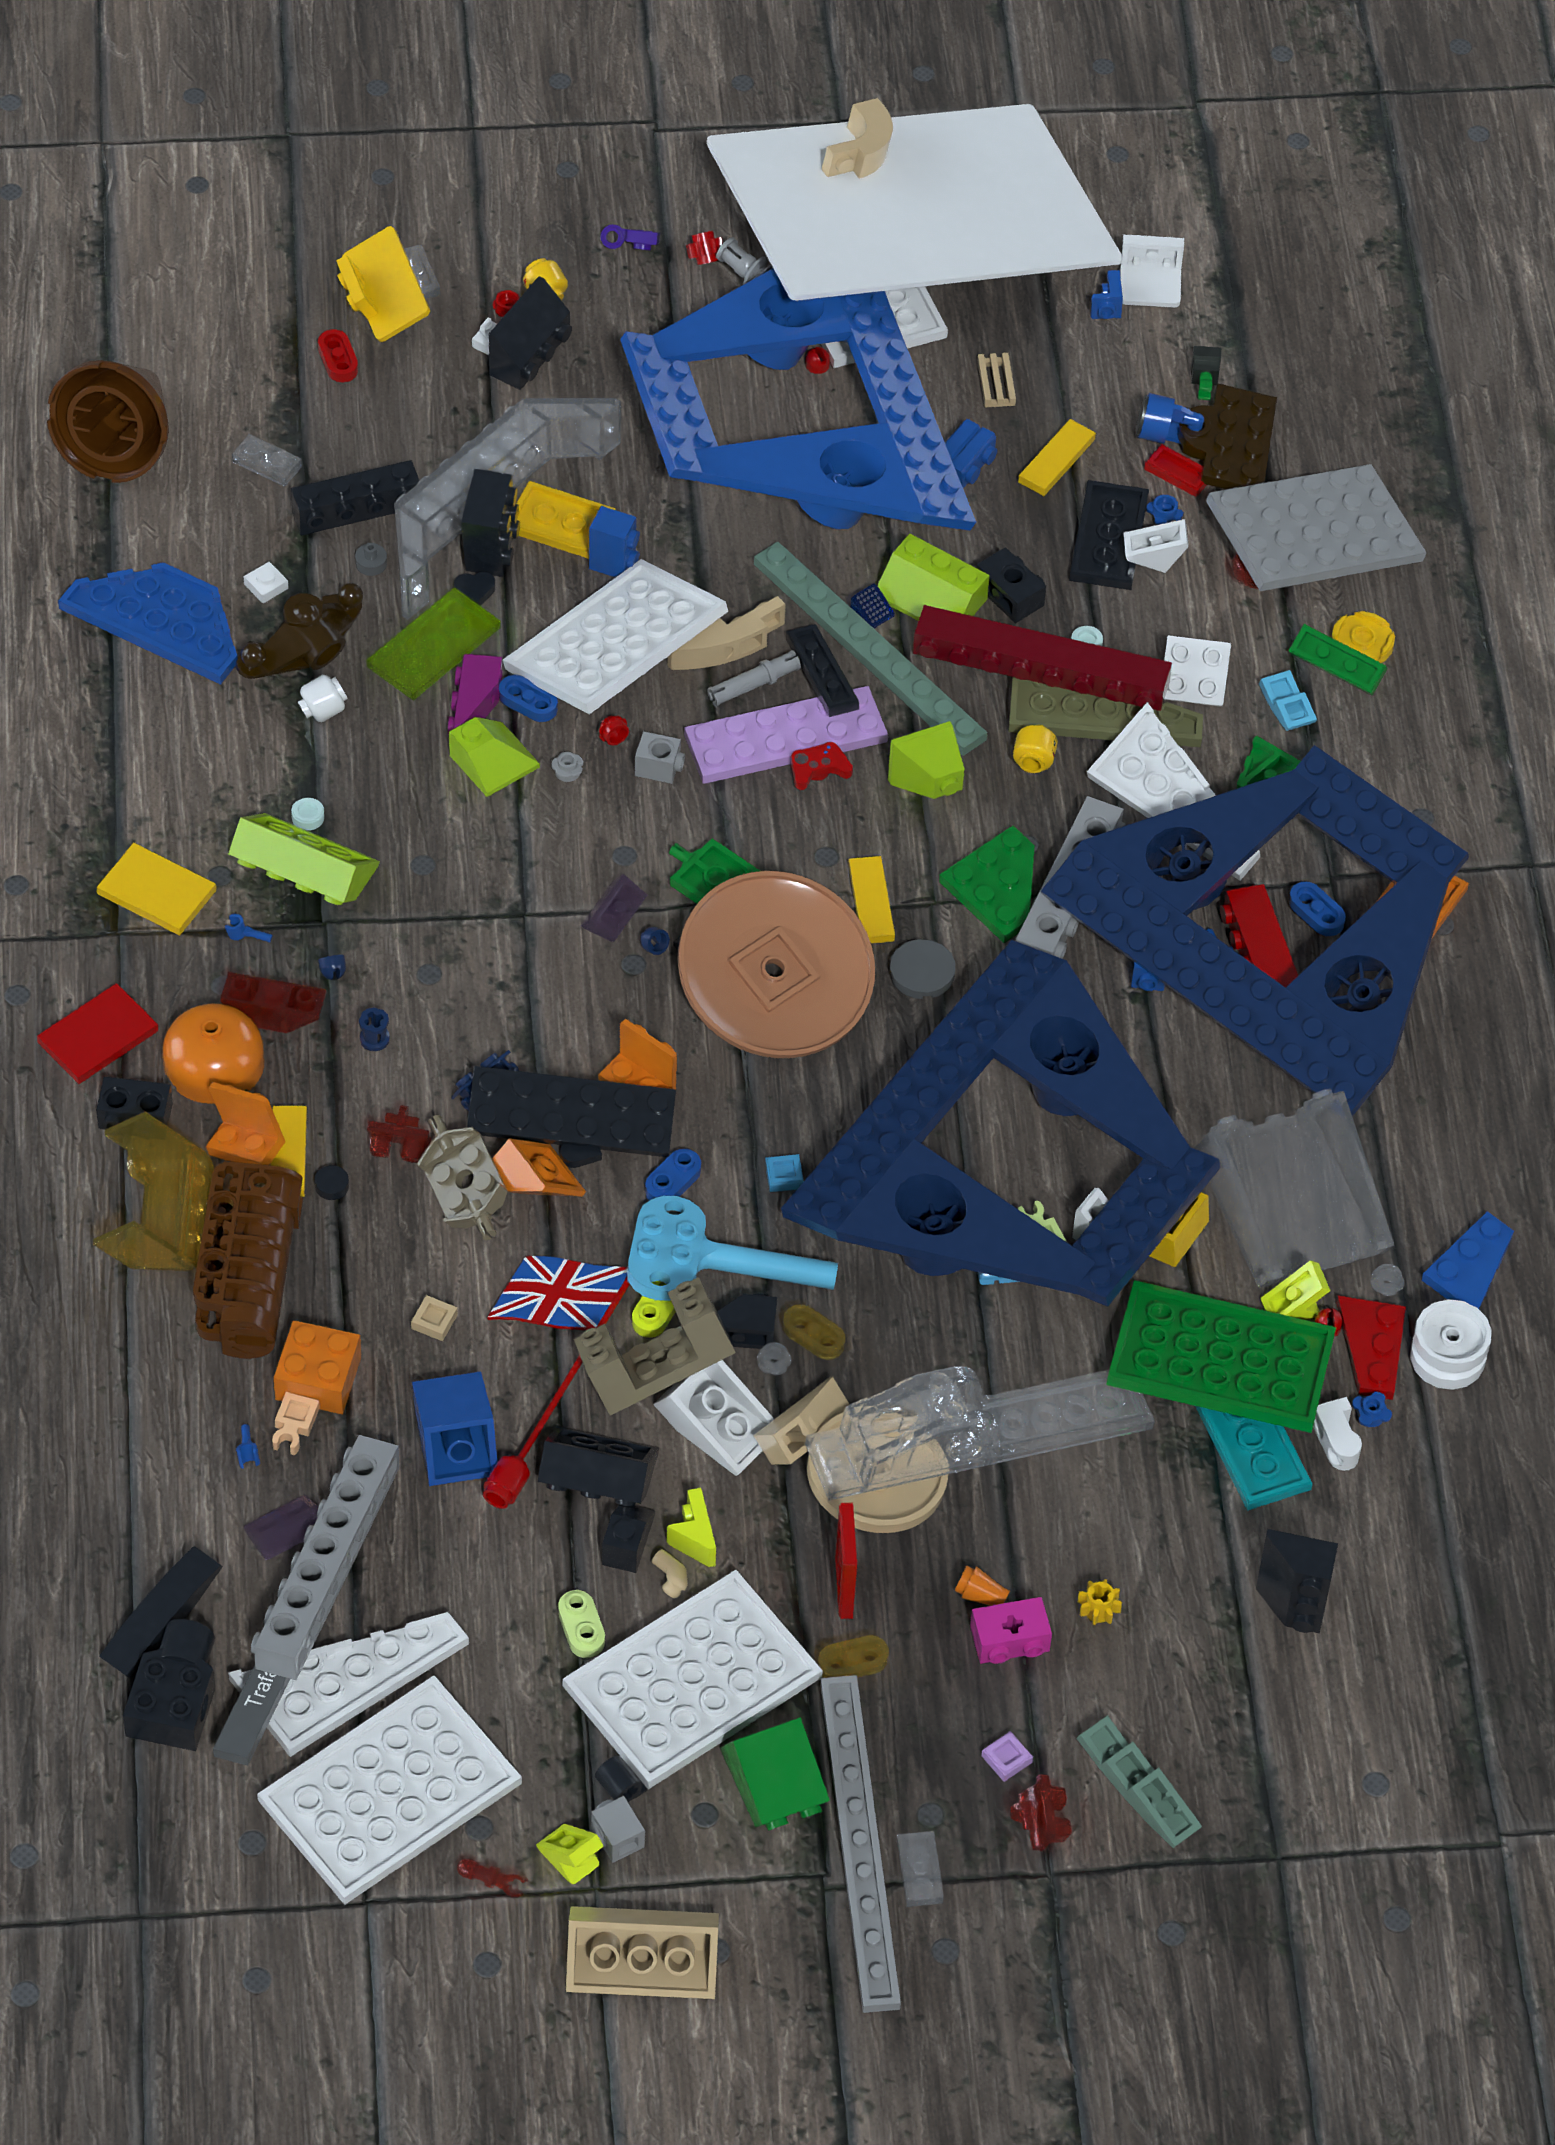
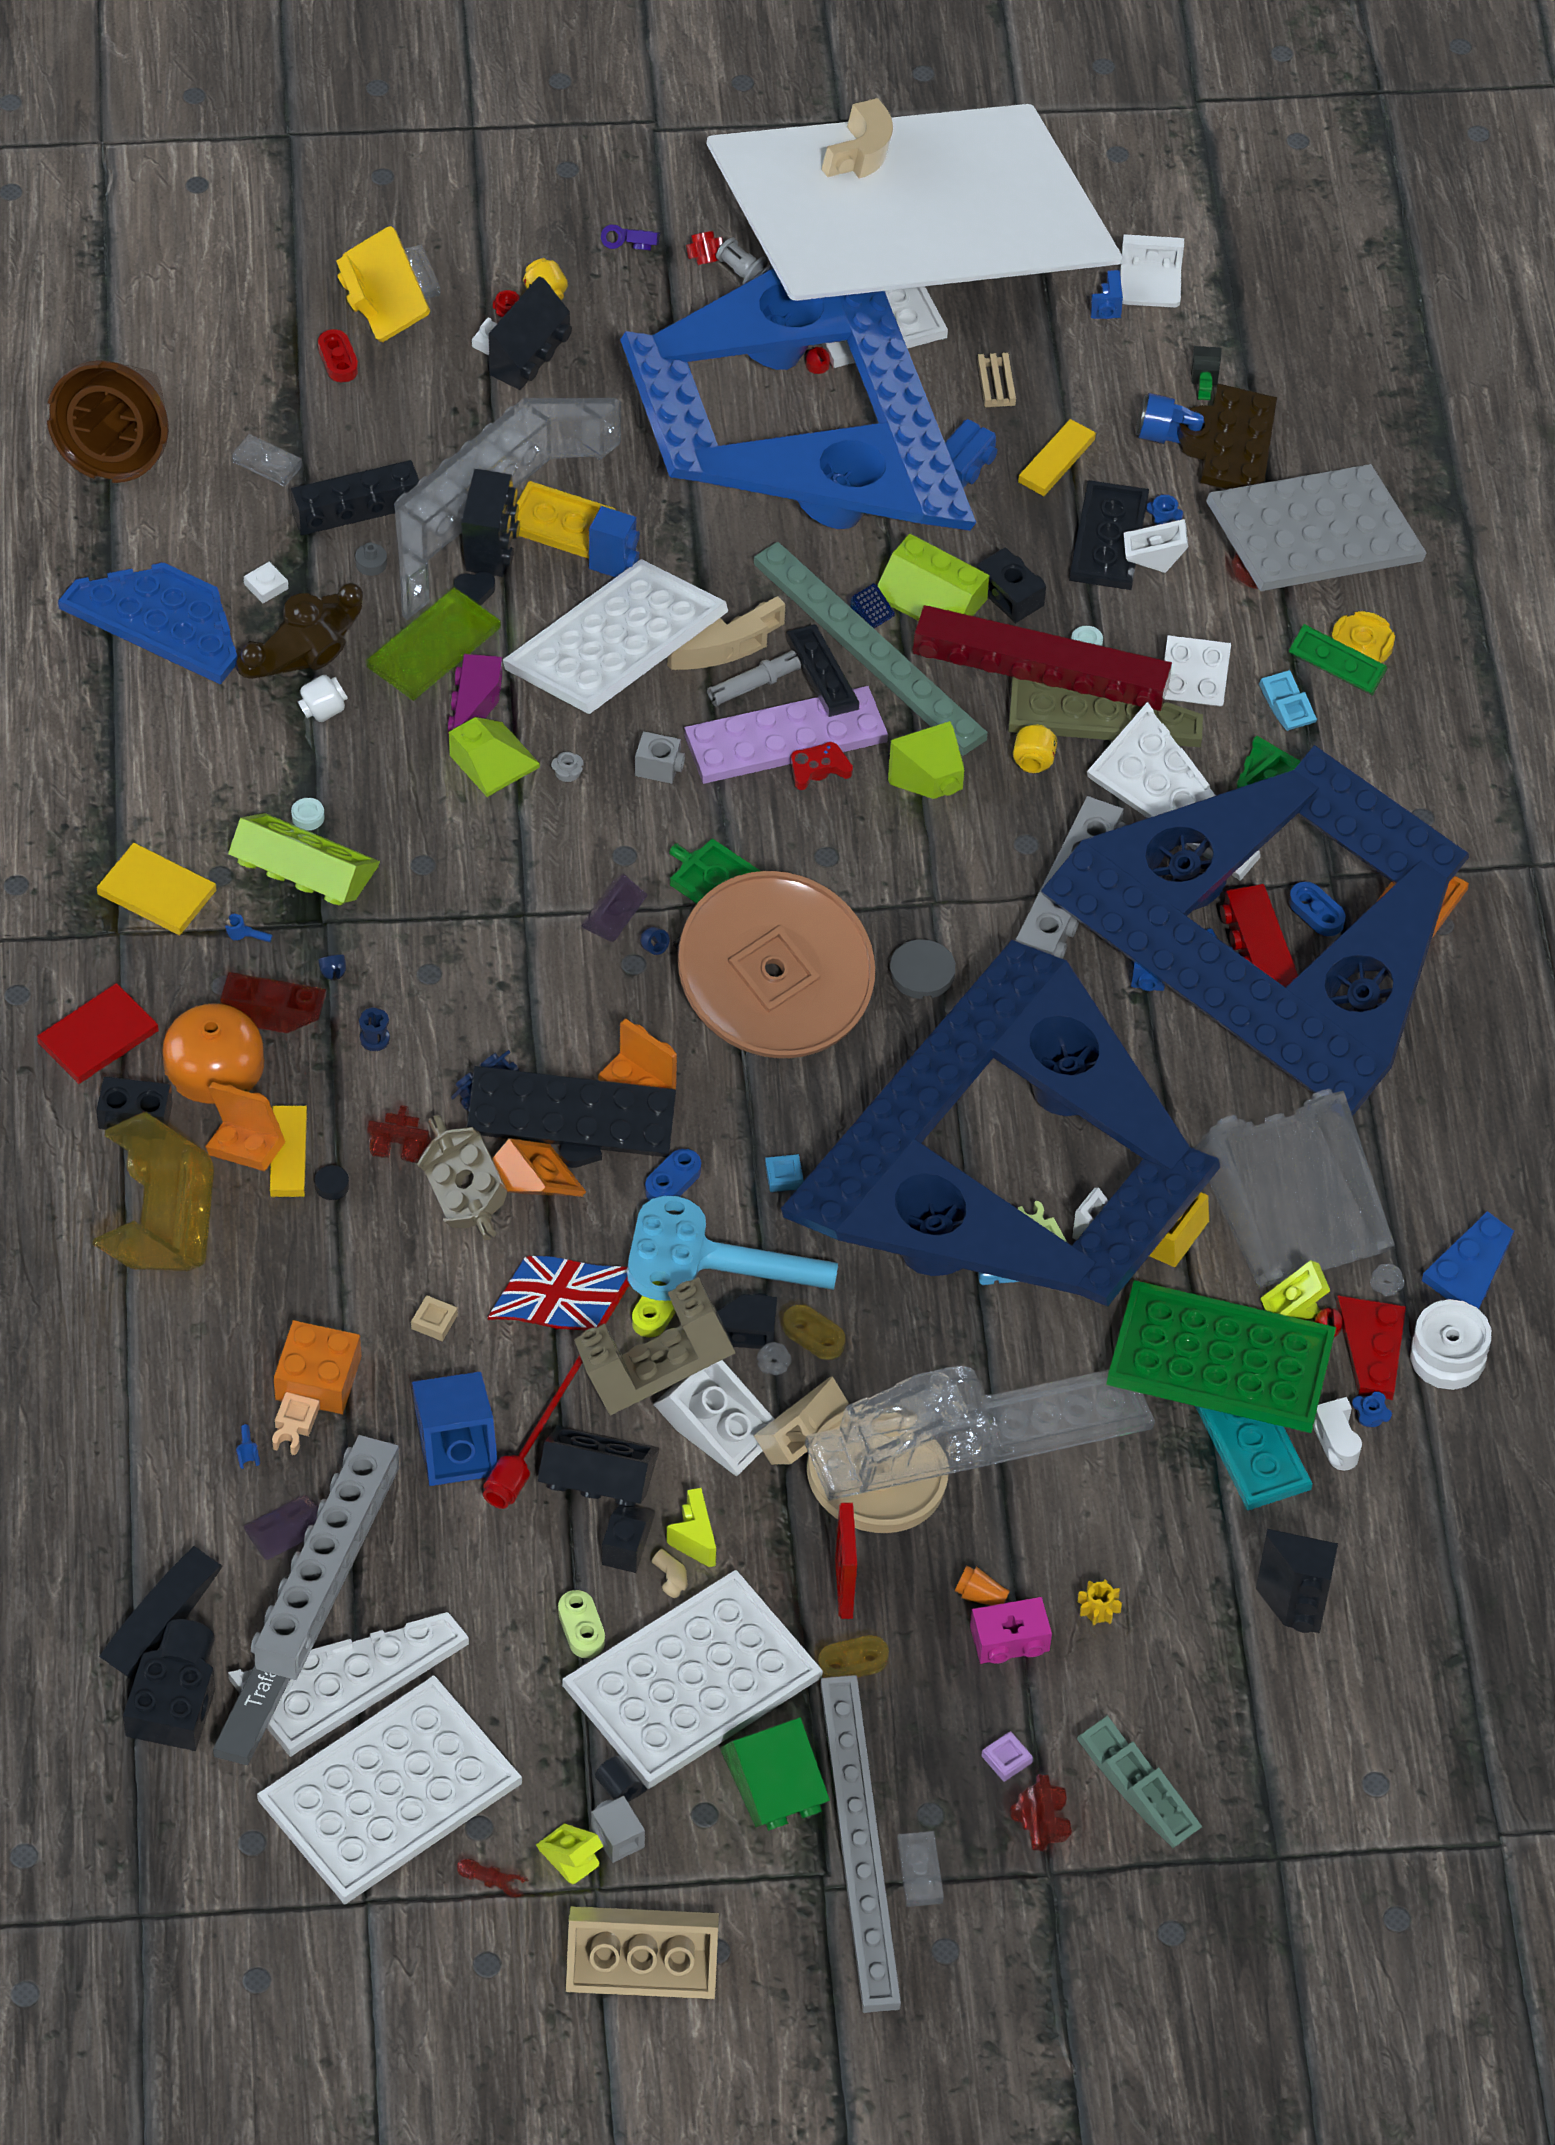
(252, 1255): reddish brown piece -> none
(530, 698): blue plate -> none
(613, 730): red plate -> none
(872, 898): yellow tile -> none
(995, 882): green plate -> none
(1176, 470): red tile -> none

